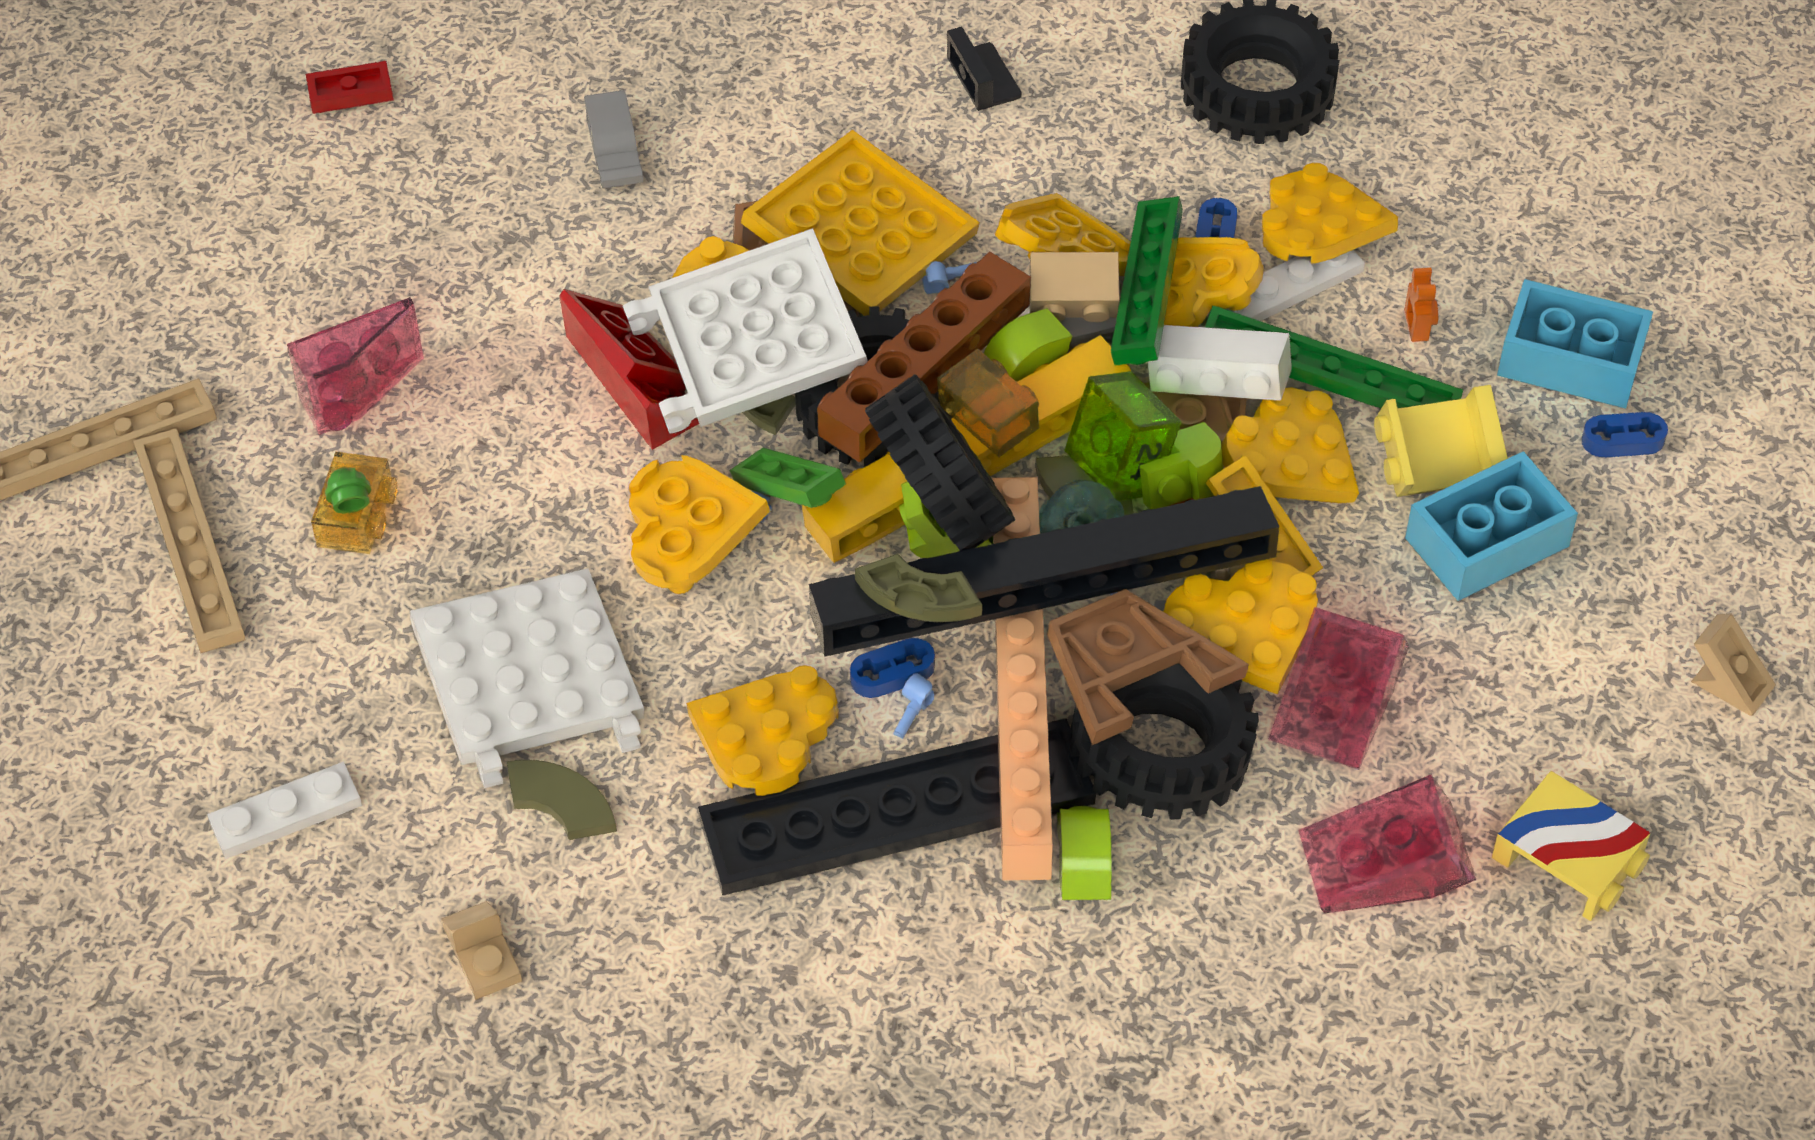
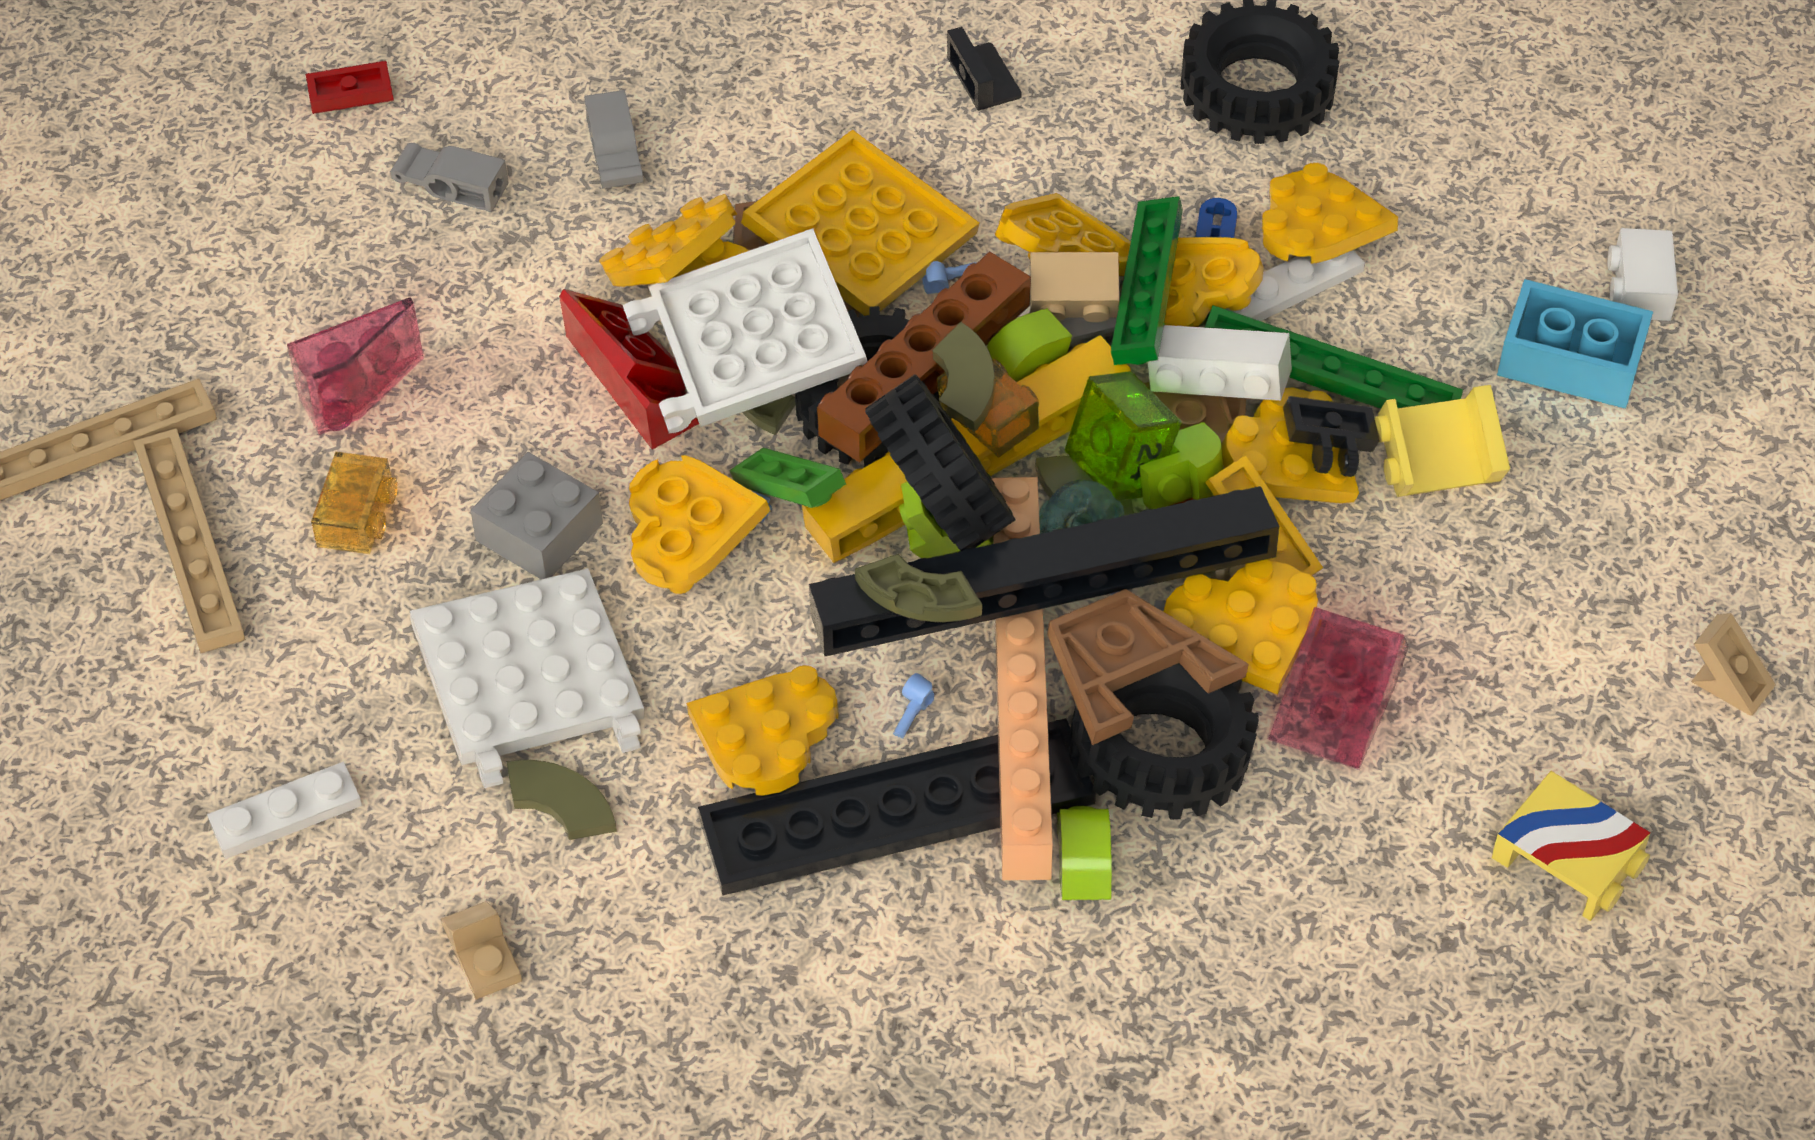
(348, 490): bright green plate -> none
(453, 174): none -> light grey piece
(537, 516): none -> light grey brick
(668, 249): none -> yellow plate
(891, 667): blue beam -> none
(969, 376): none -> olive tile
(1329, 426): none -> black hinge
(1388, 850): clear pink slope -> none
(1421, 305): orange plate -> none
(1490, 525): medium azure brick -> none
(1624, 434): blue beam -> none
(1644, 271): none -> white brick

